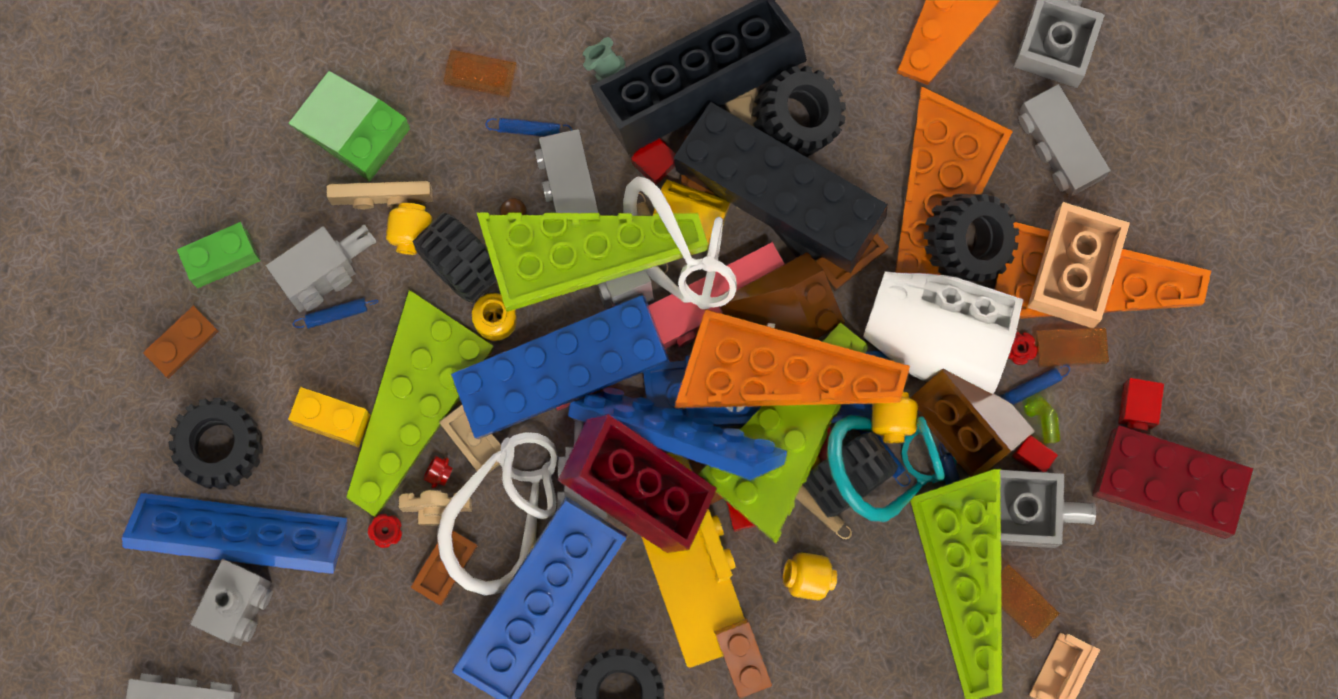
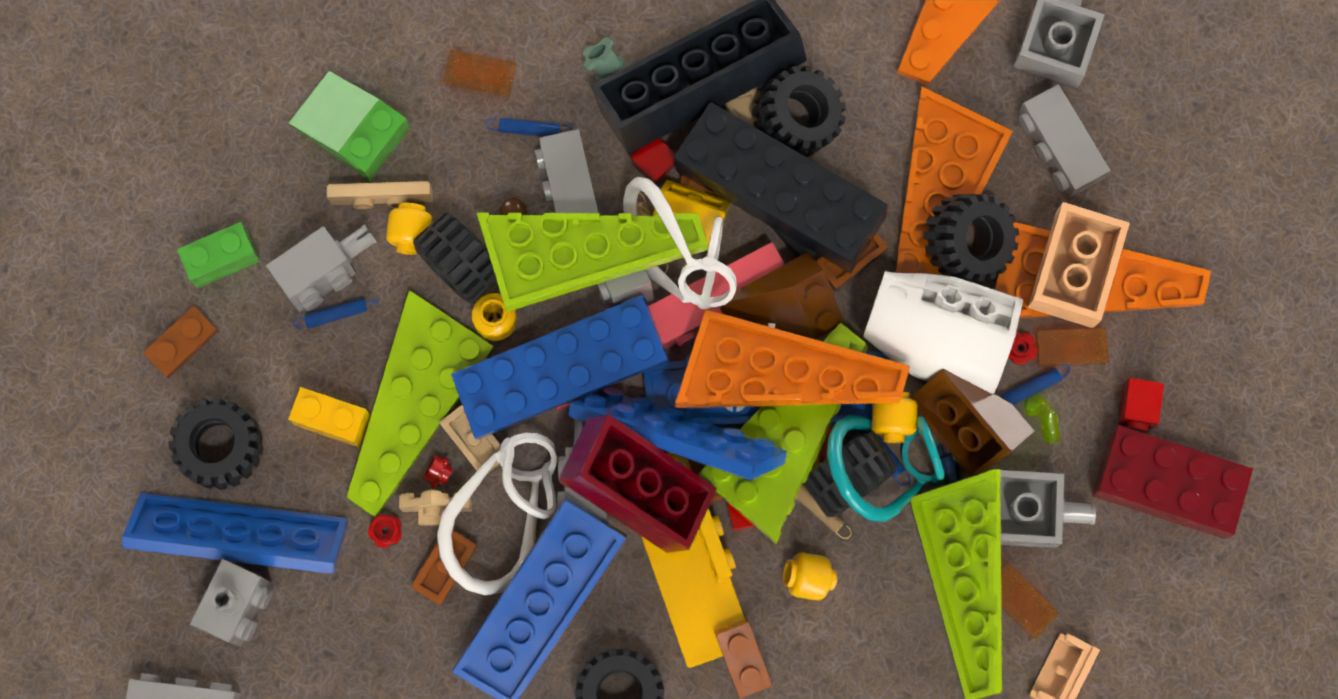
(1034, 455): red piece -> none

